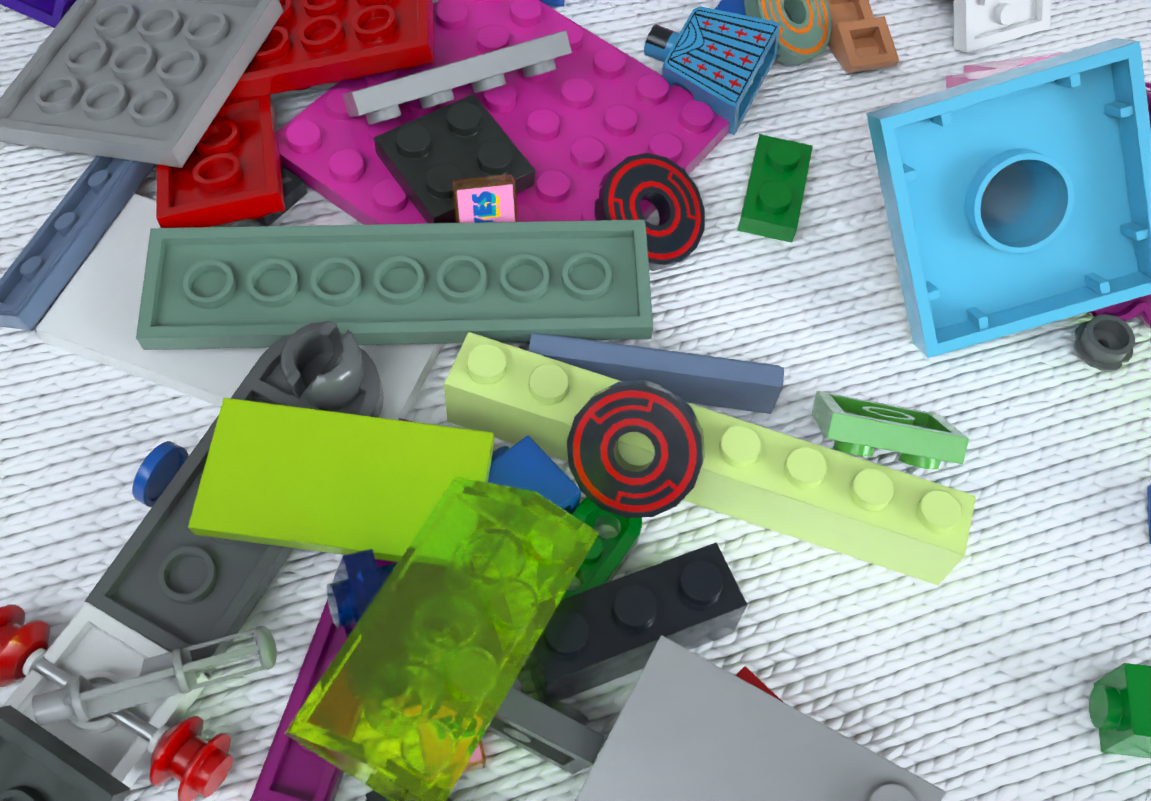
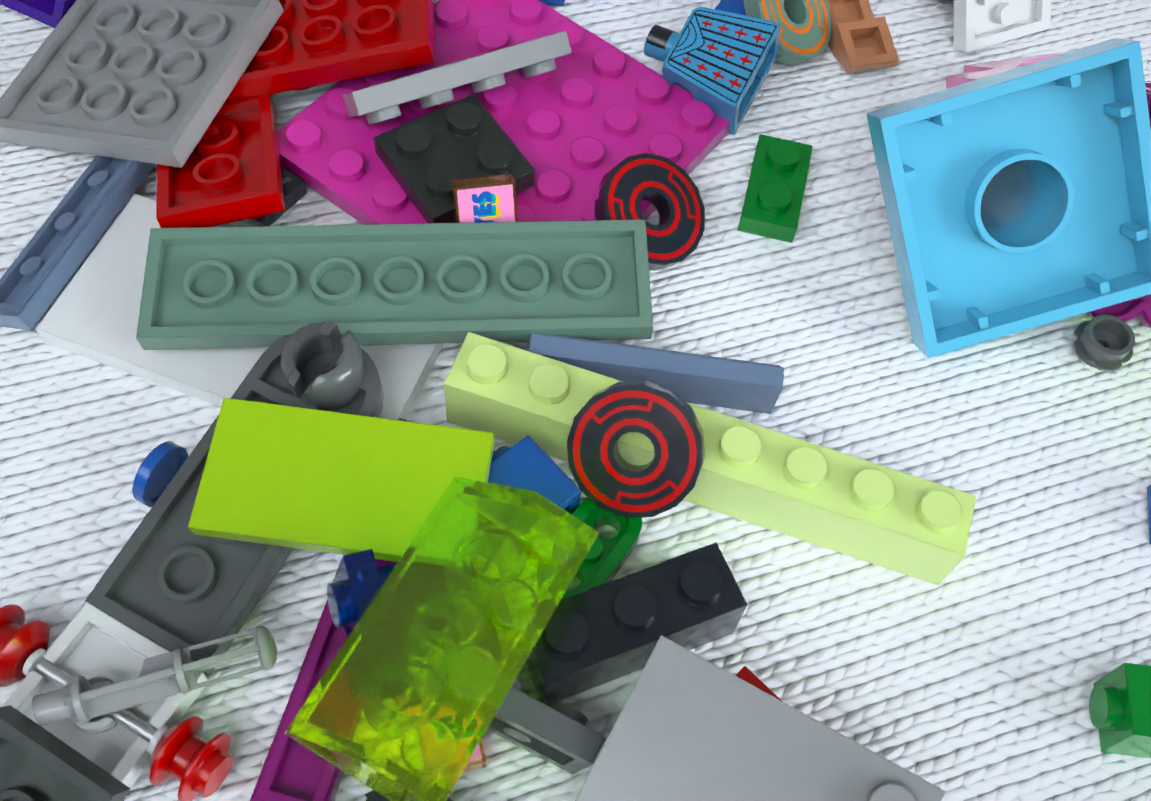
(863, 425): plate -> none

